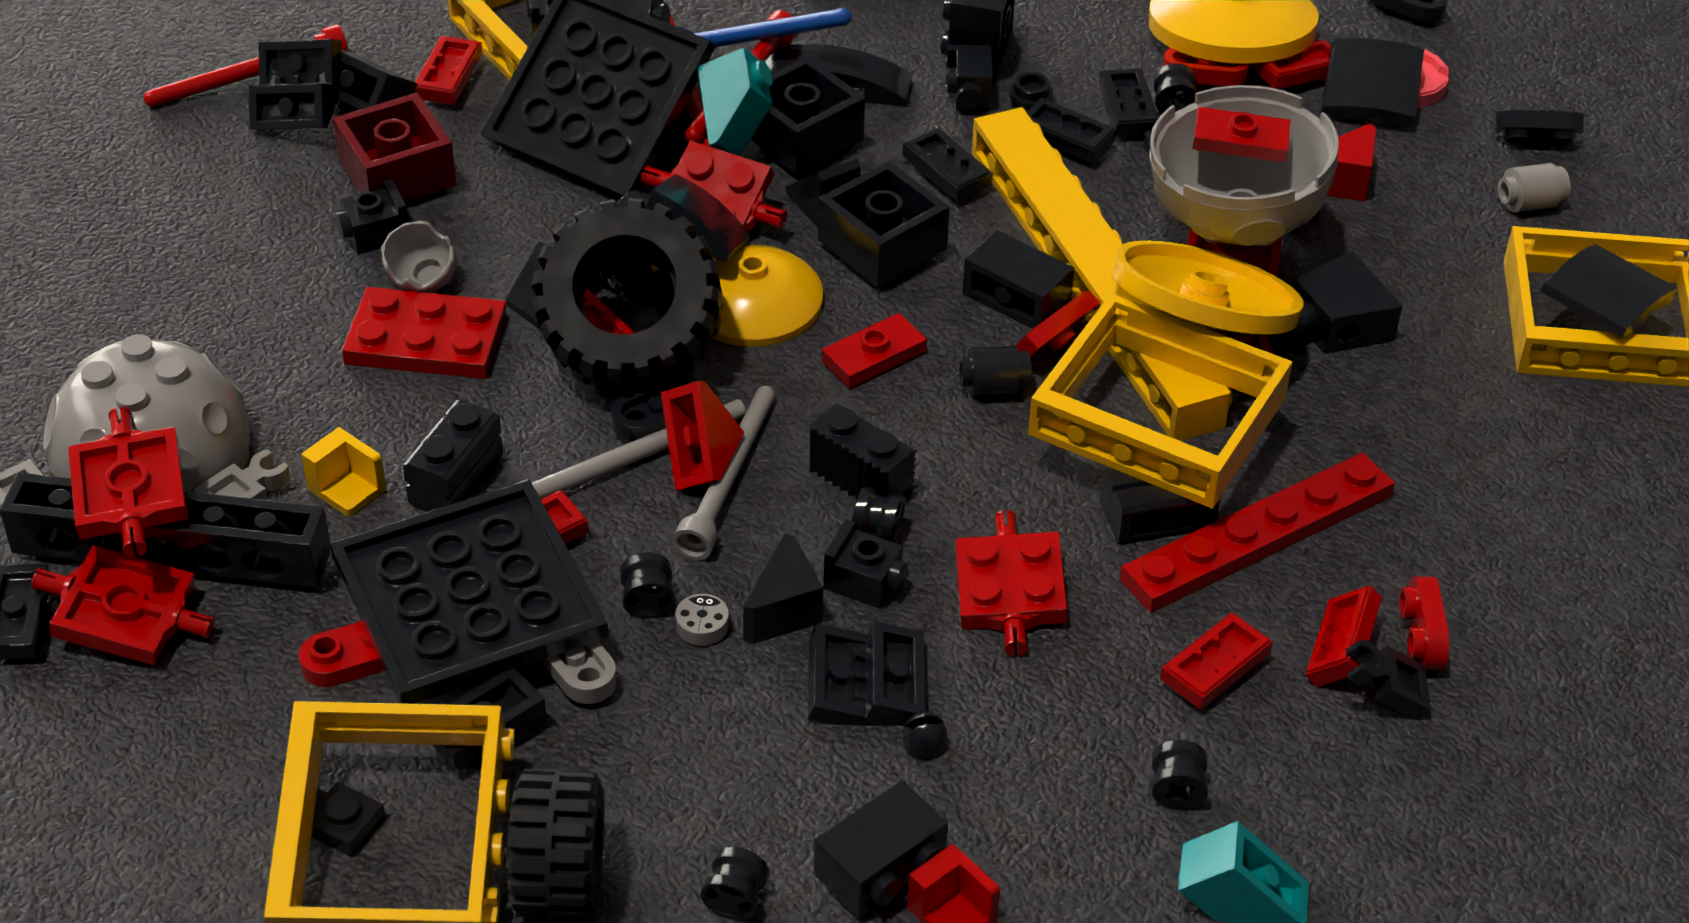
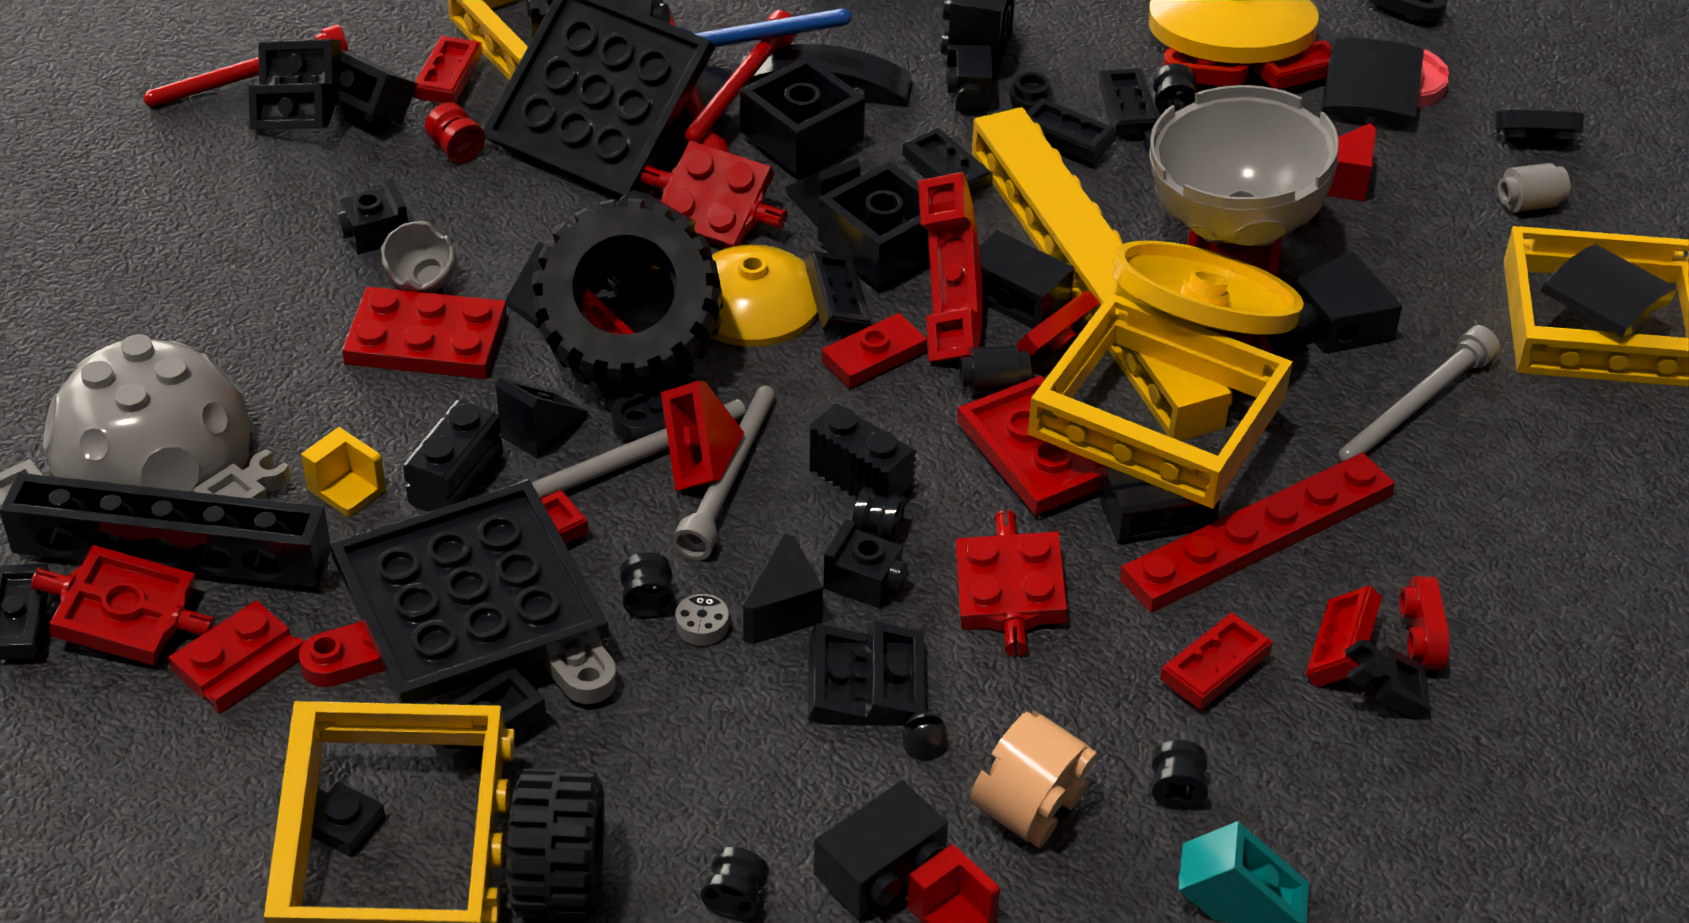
(127, 482): red plate -> none
(236, 656): none -> red plate
(398, 143): dark red brick -> none
(455, 133): none -> red wheel
(534, 416): none -> black slope
(707, 214): black slope -> none
(734, 99): teal slope -> none
(837, 292): none -> black plate
(954, 267): none -> red slope
(1033, 776): none -> light nougat brick
(1034, 468): none -> red plate
(1241, 134): red plate -> none
(1473, 350): none -> light grey piece

